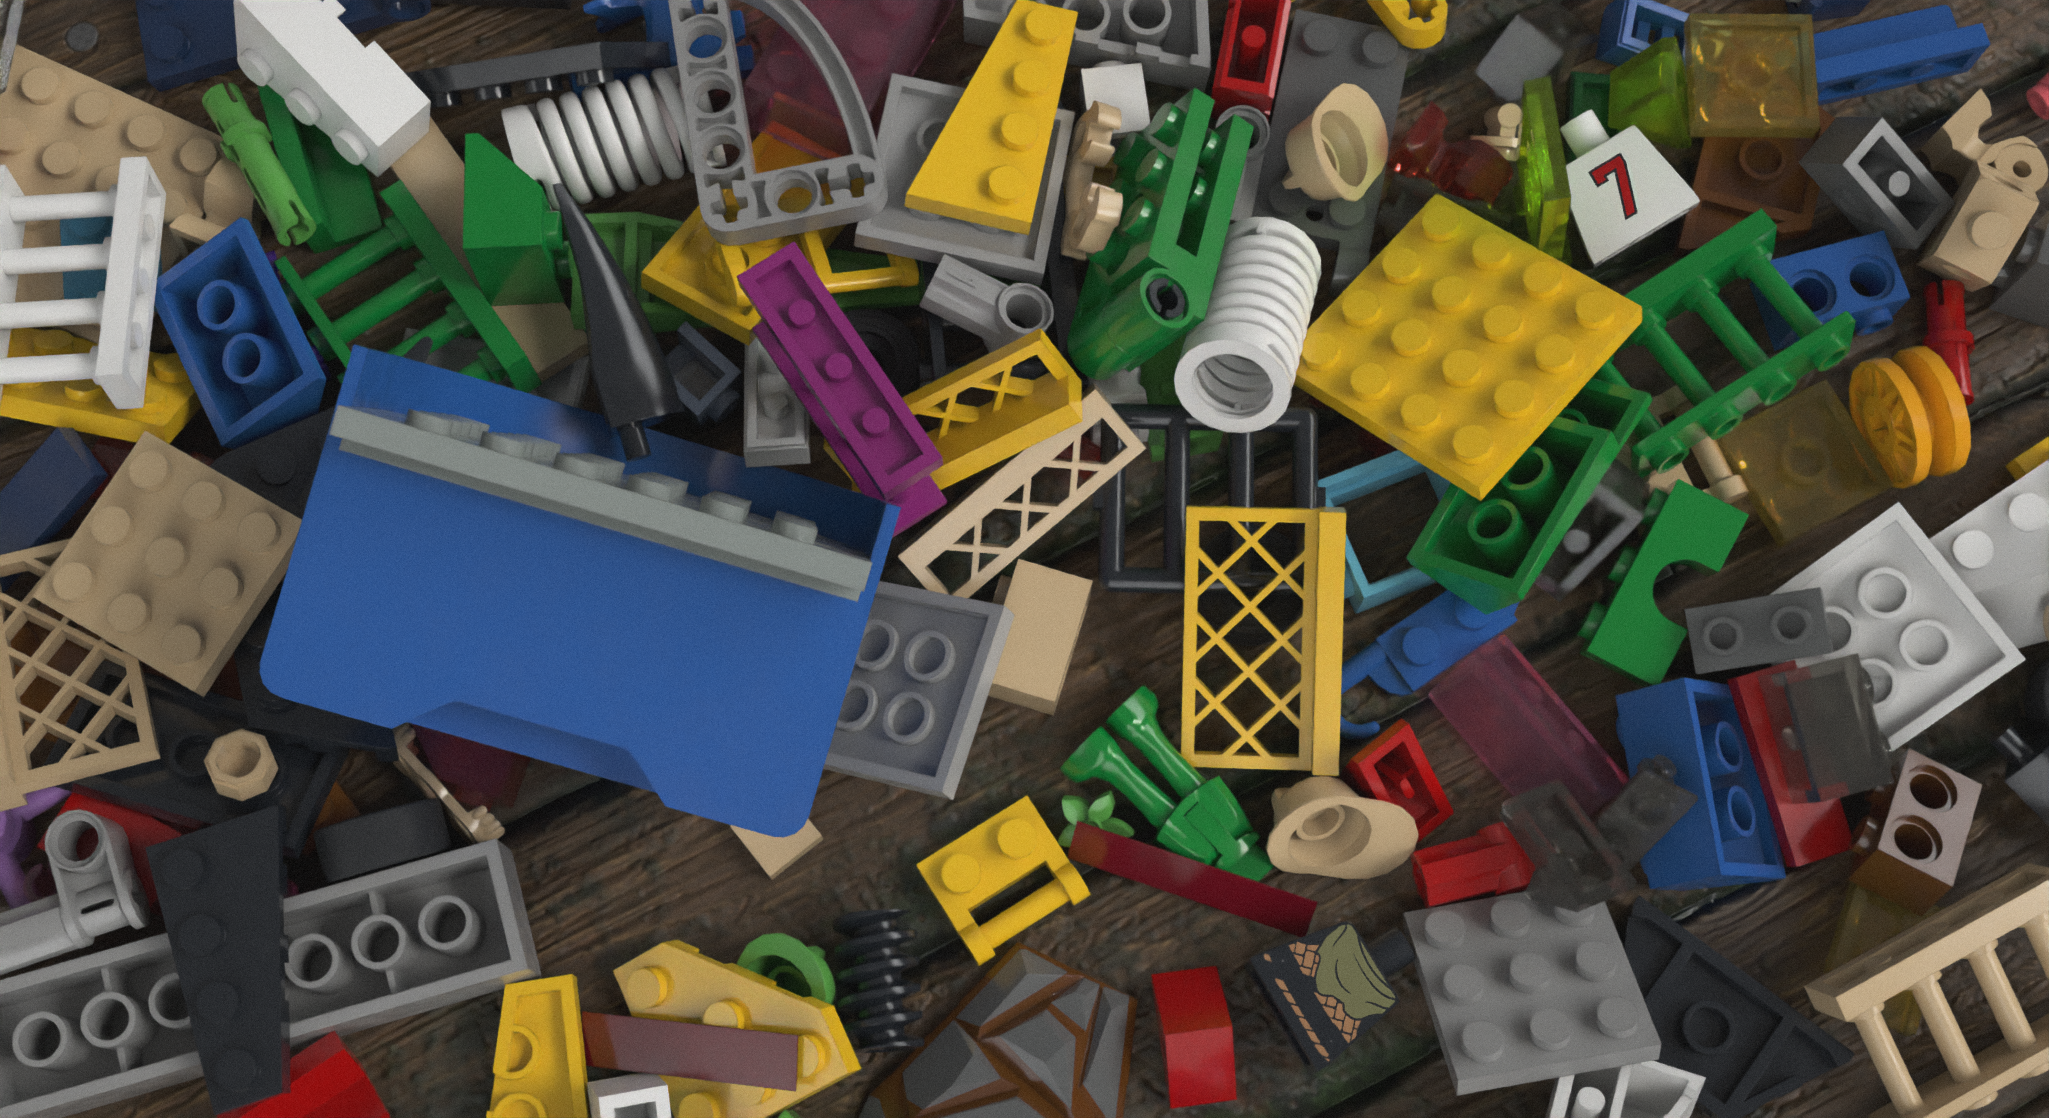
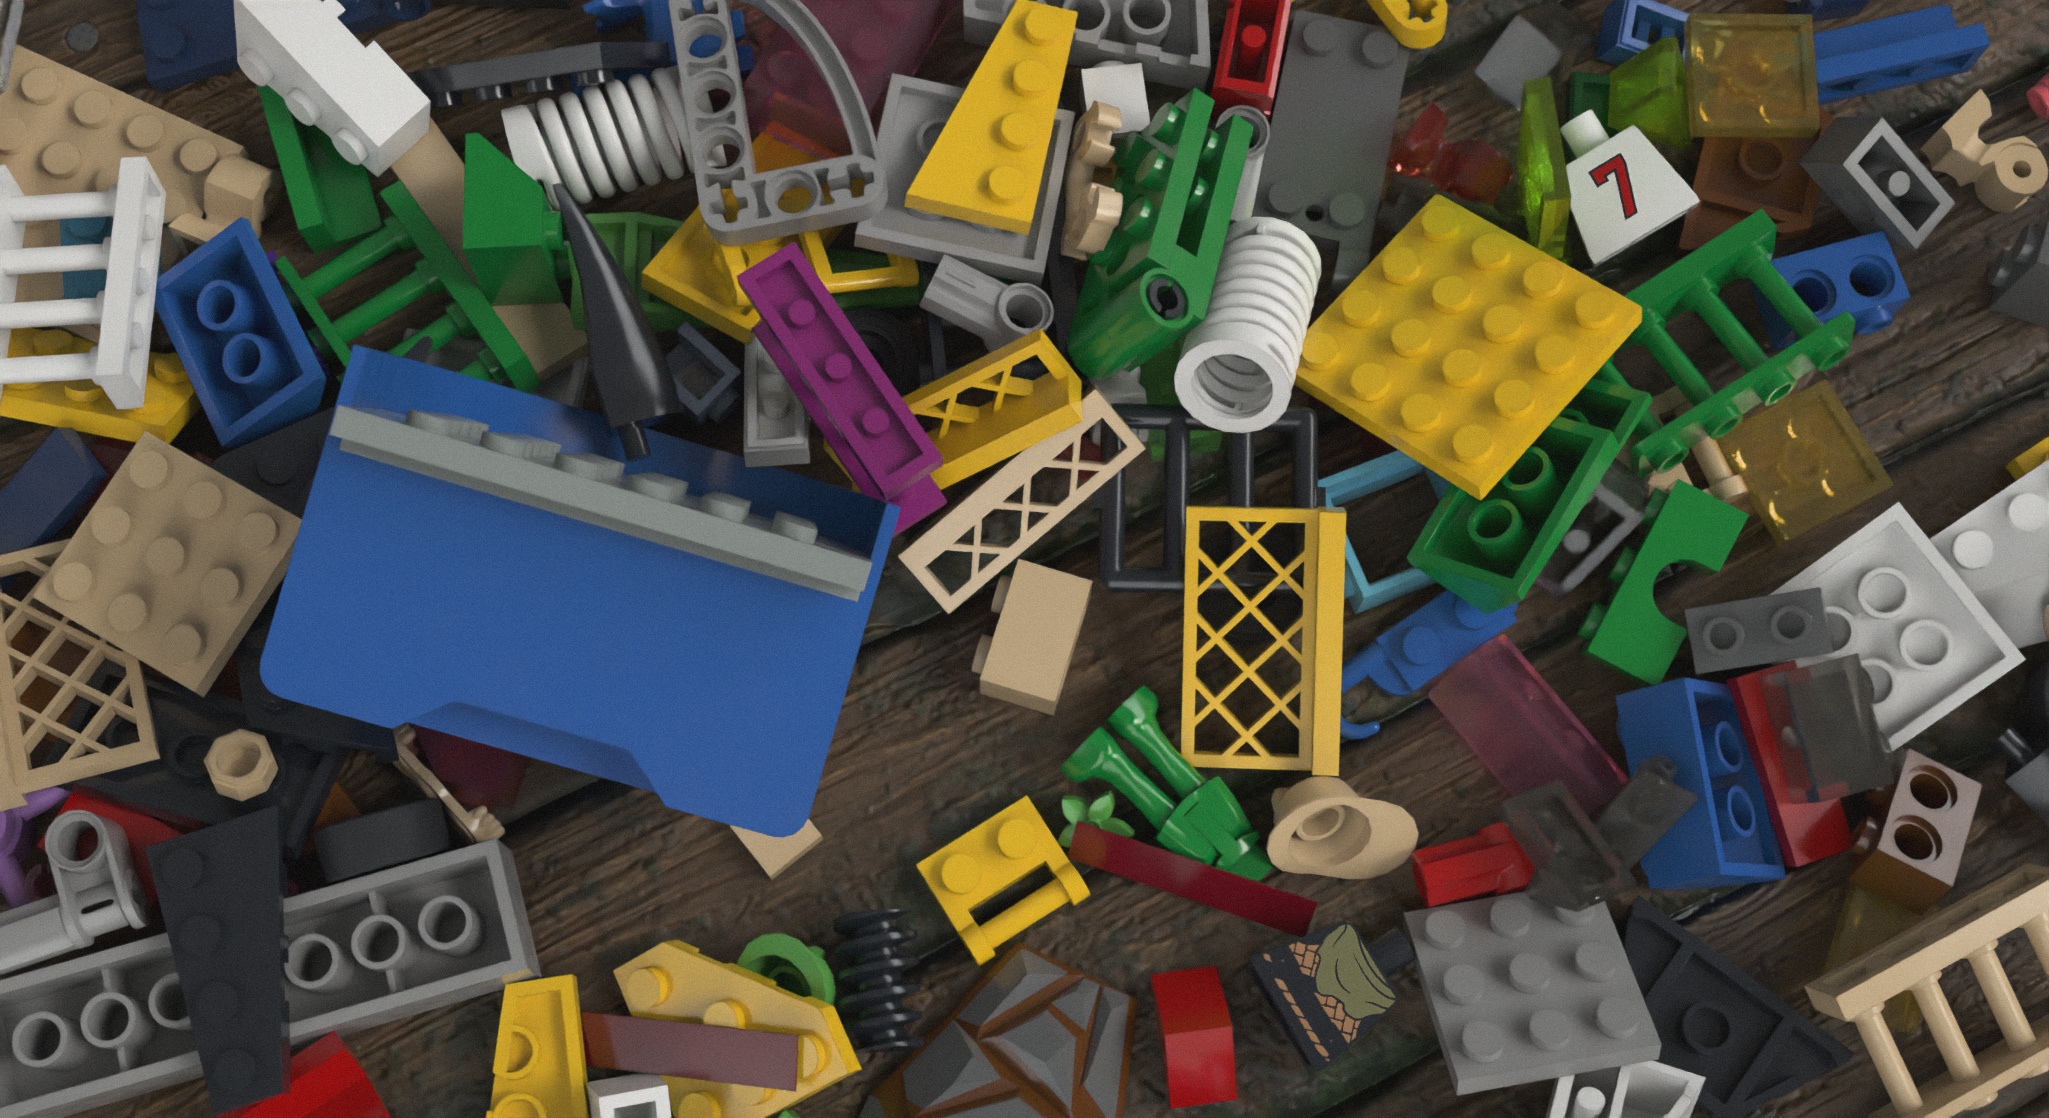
(248, 146): bright green pin -> none
(918, 688): light grey plate -> none
(1337, 146): tan piece -> none
(1400, 774): red slope -> none
(1501, 130): tan plate -> none
(1911, 415): light orange wheel -> none
(1948, 331): red pin -> none
(1979, 228): tan torso -> none

